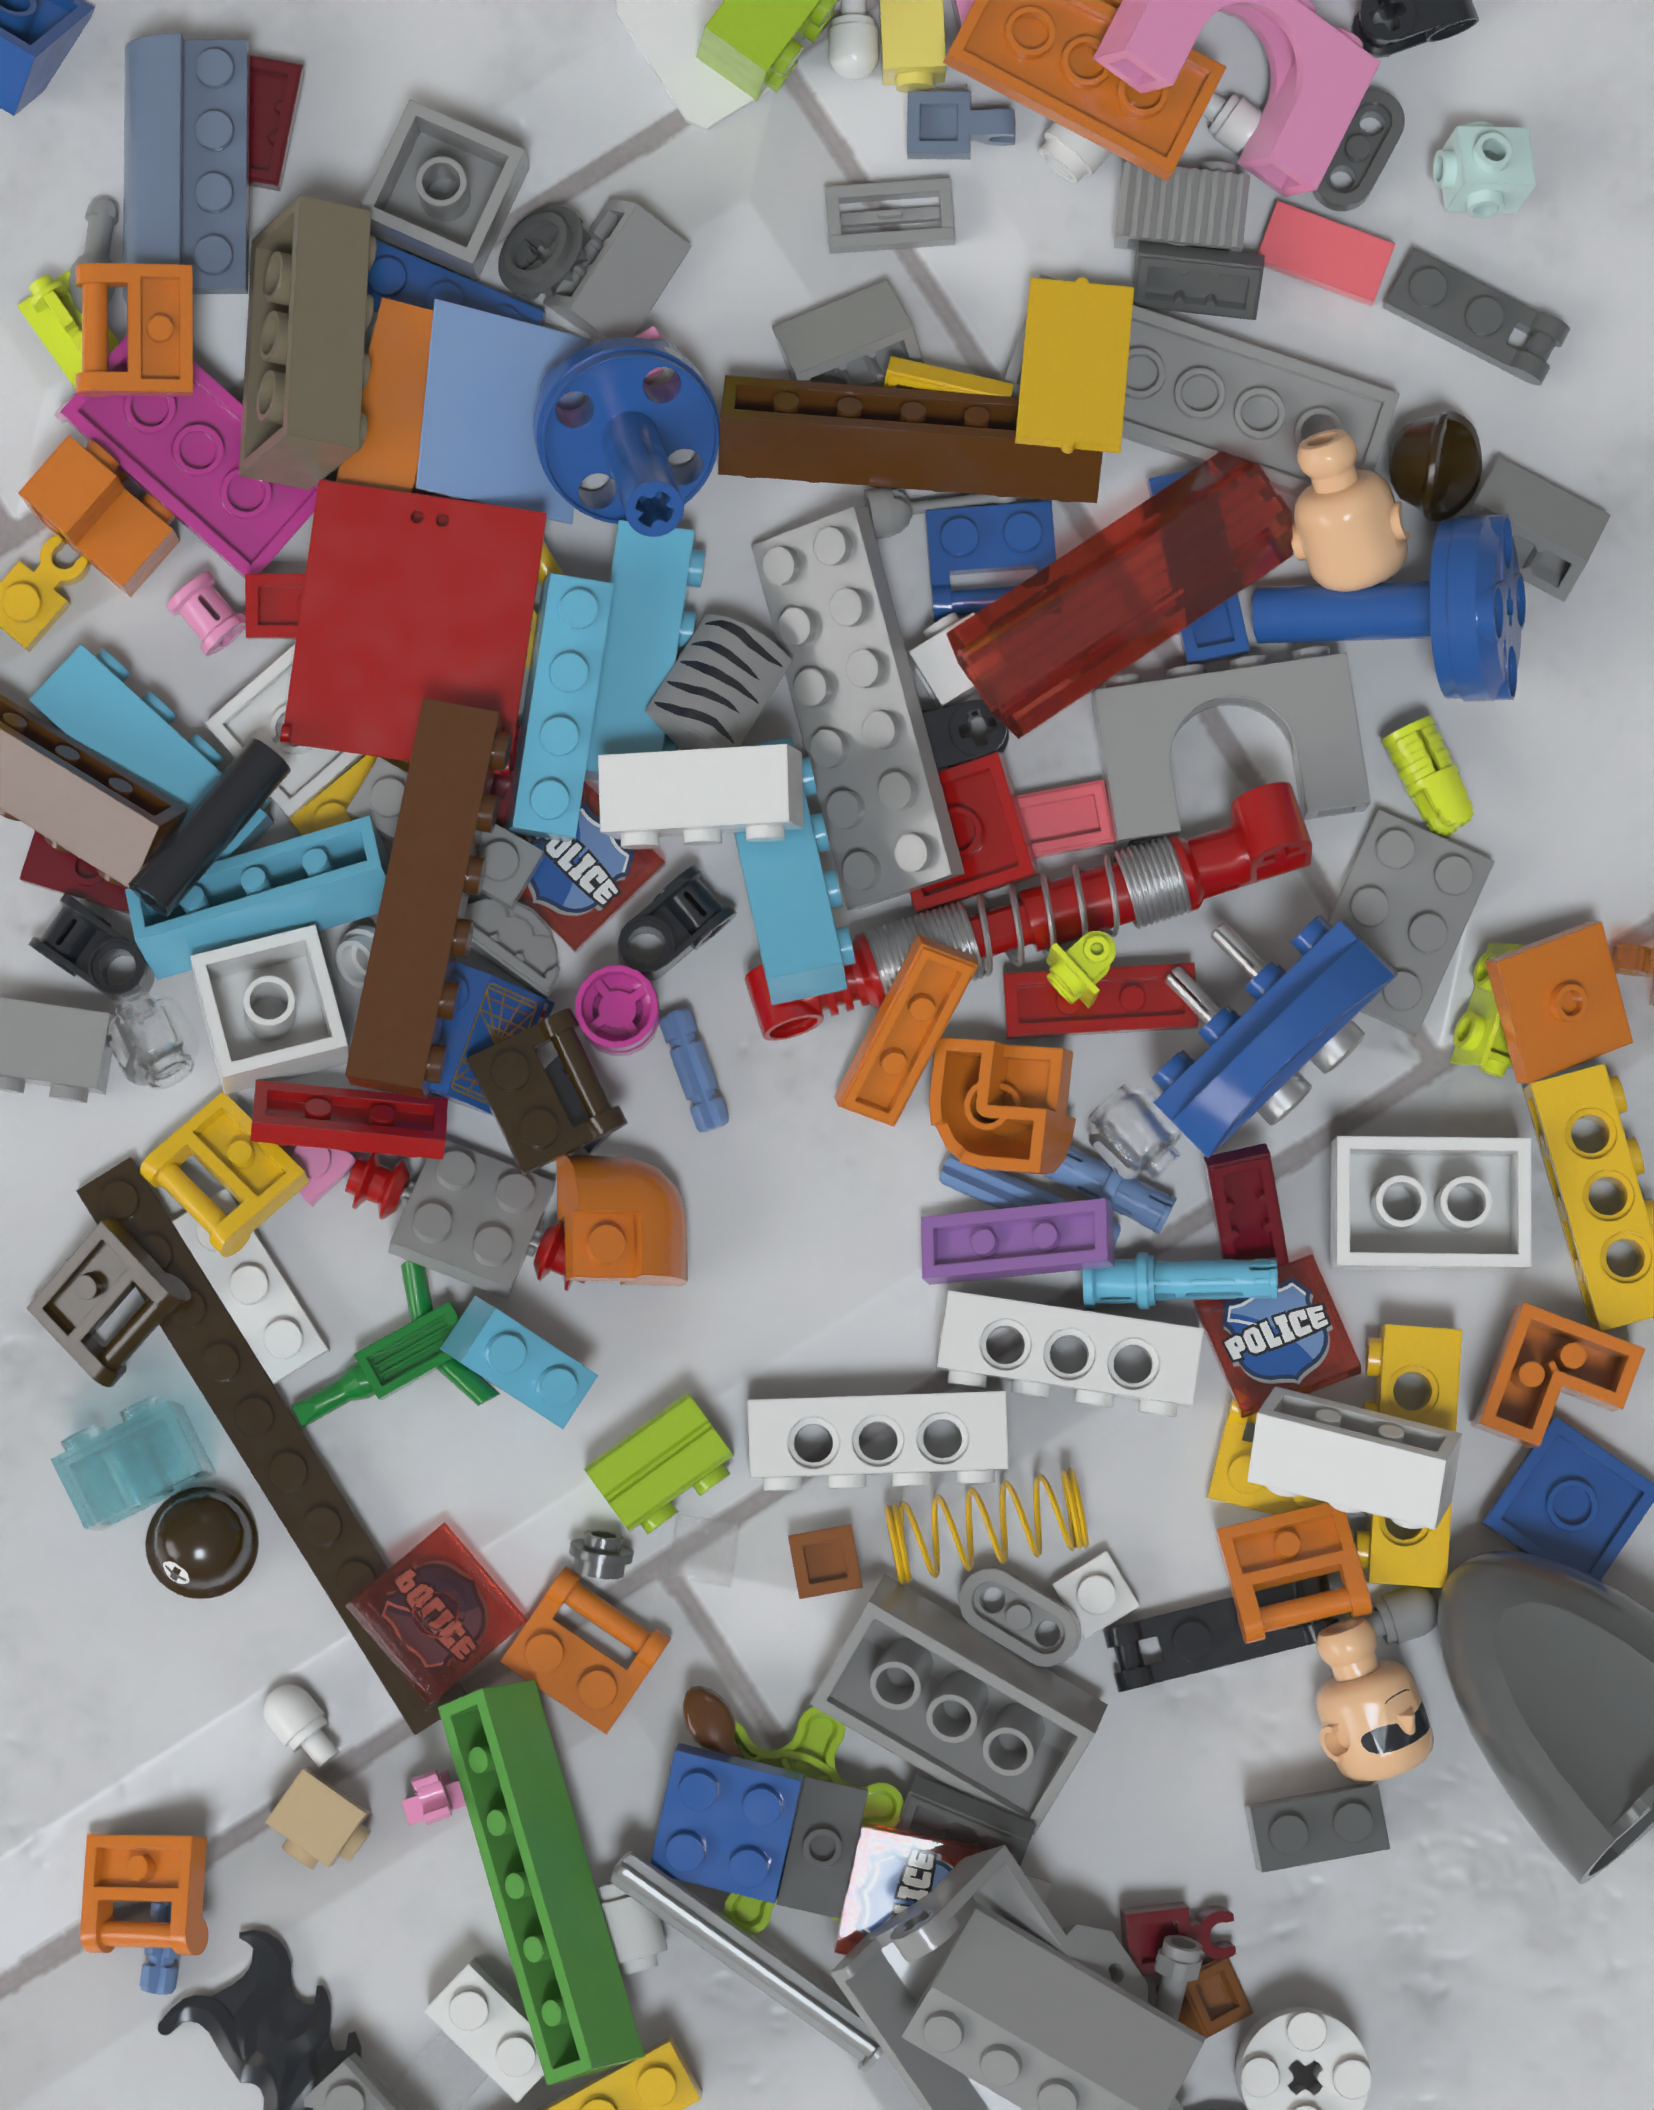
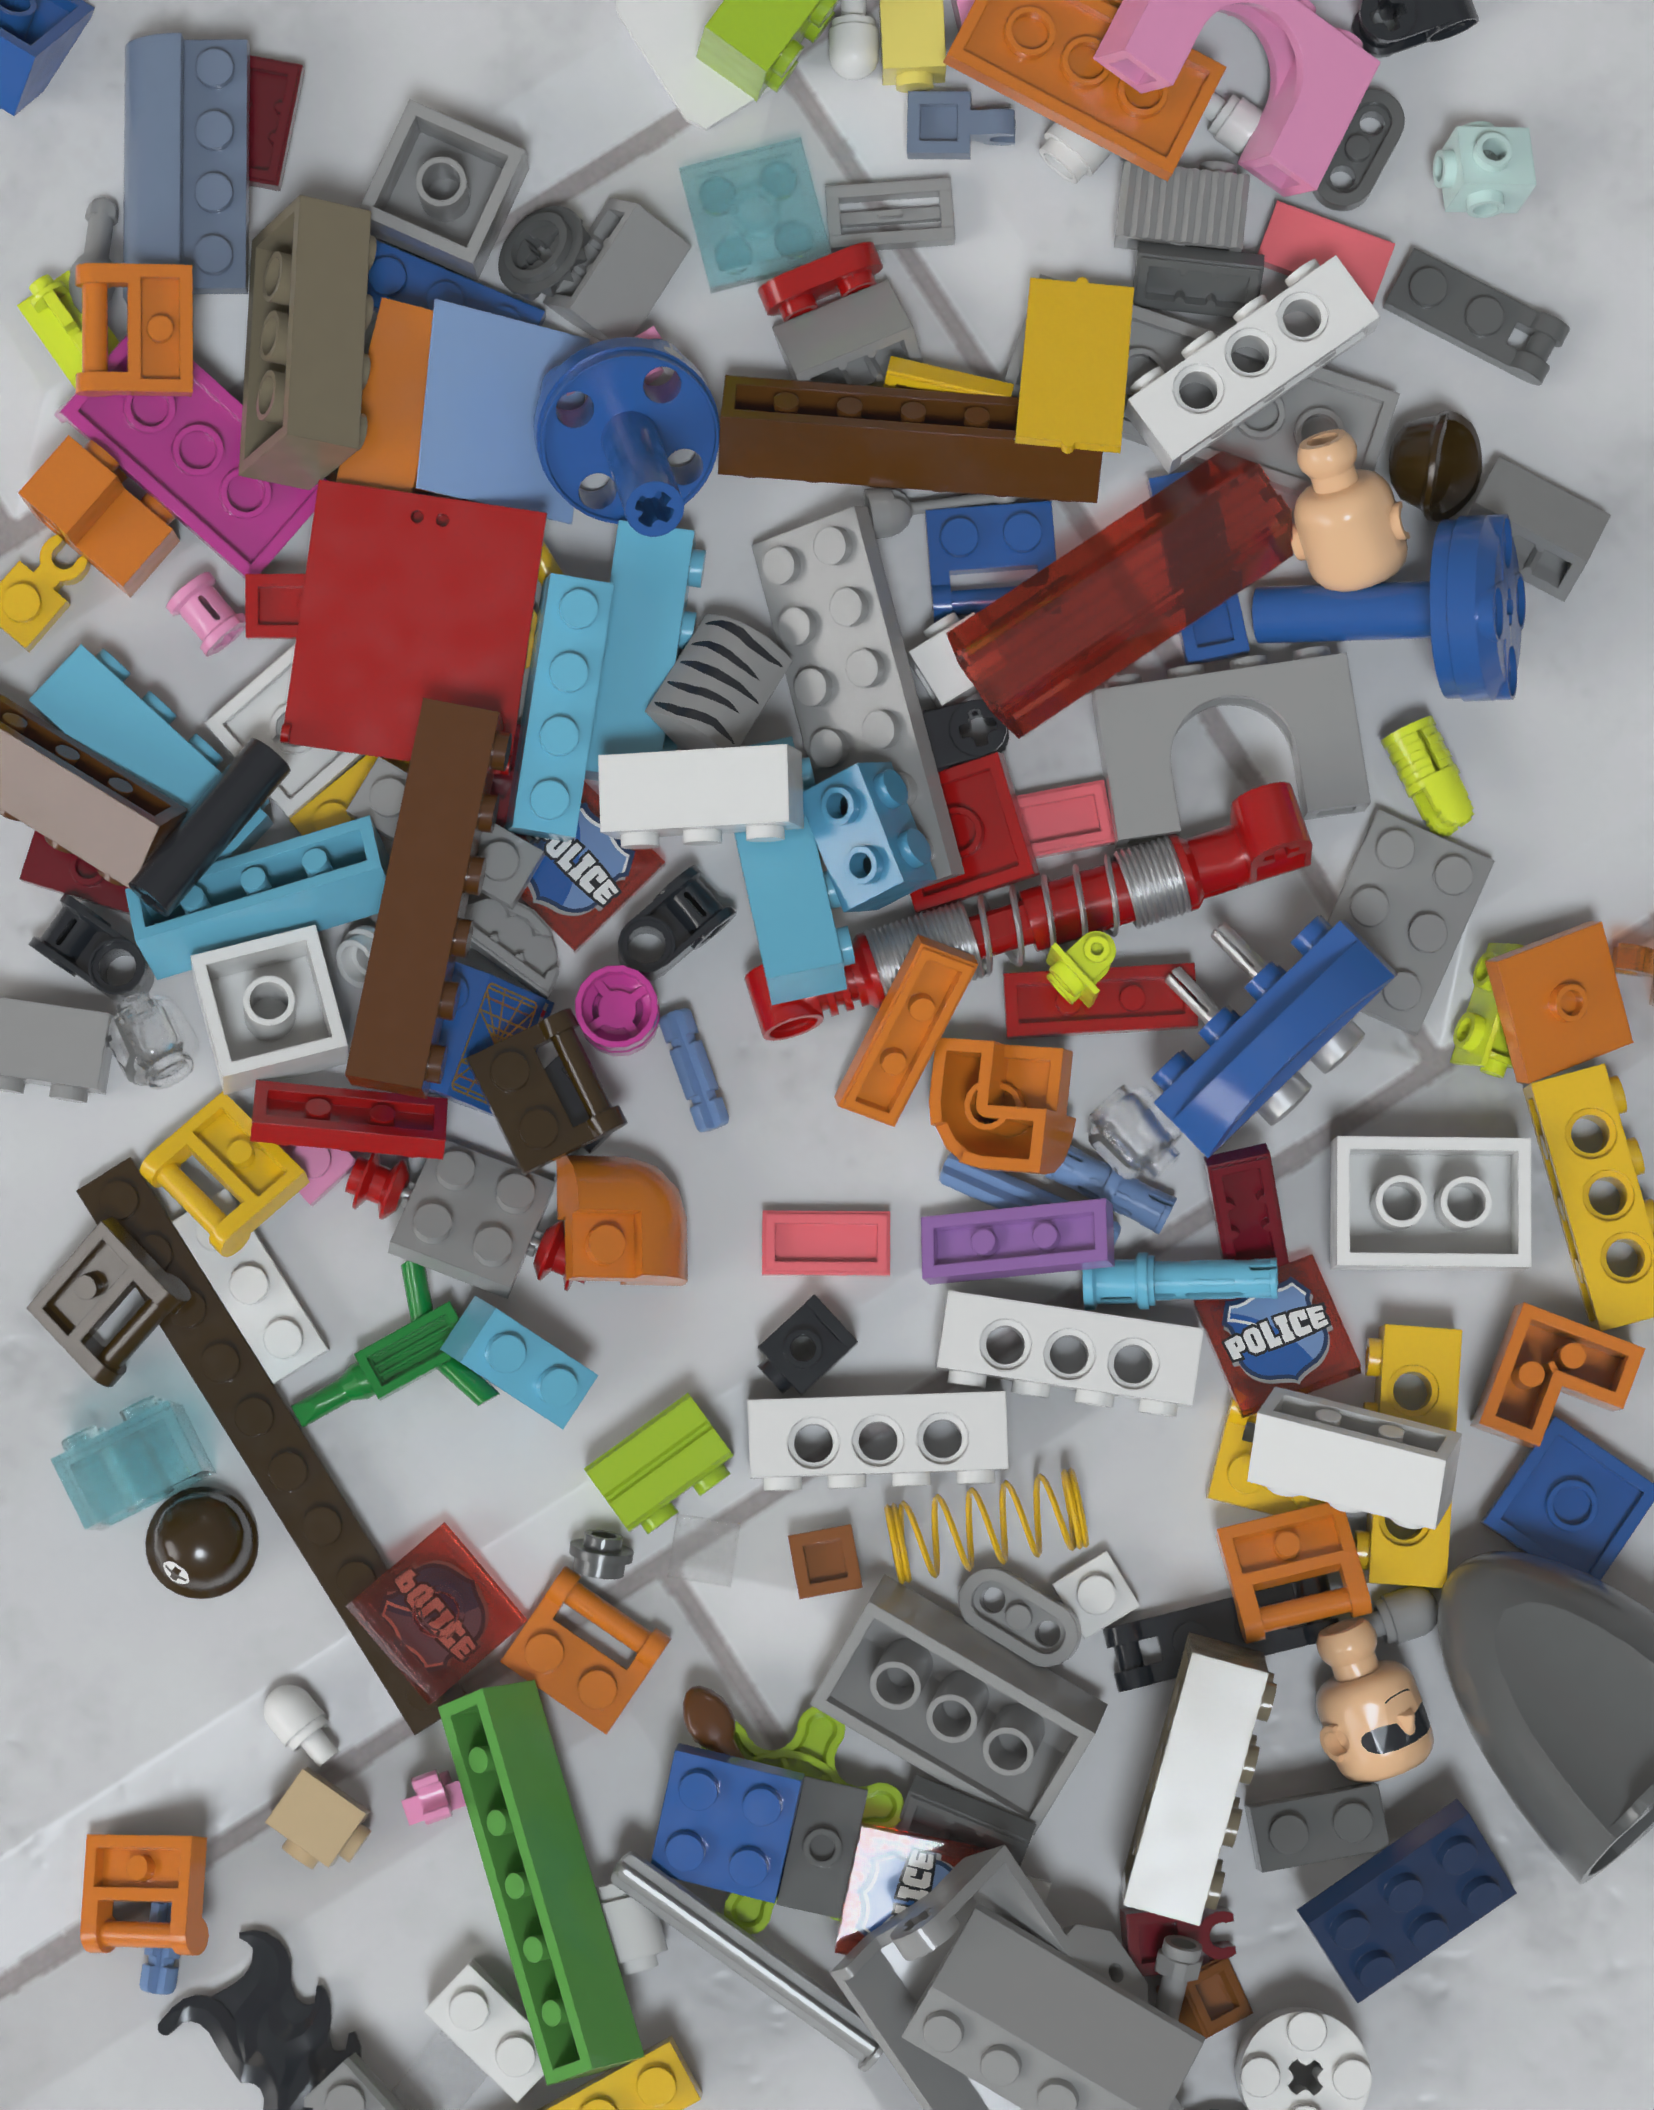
(754, 214): none -> clear light blue plate
(800, 288): none -> red plate
(826, 1243): none -> coral tile
(831, 1344): none -> black brick
(868, 836): none -> dark azure brick
(1182, 432): none -> white brick
(1195, 1779): none -> brick
(1407, 1901): none -> dark blue plate

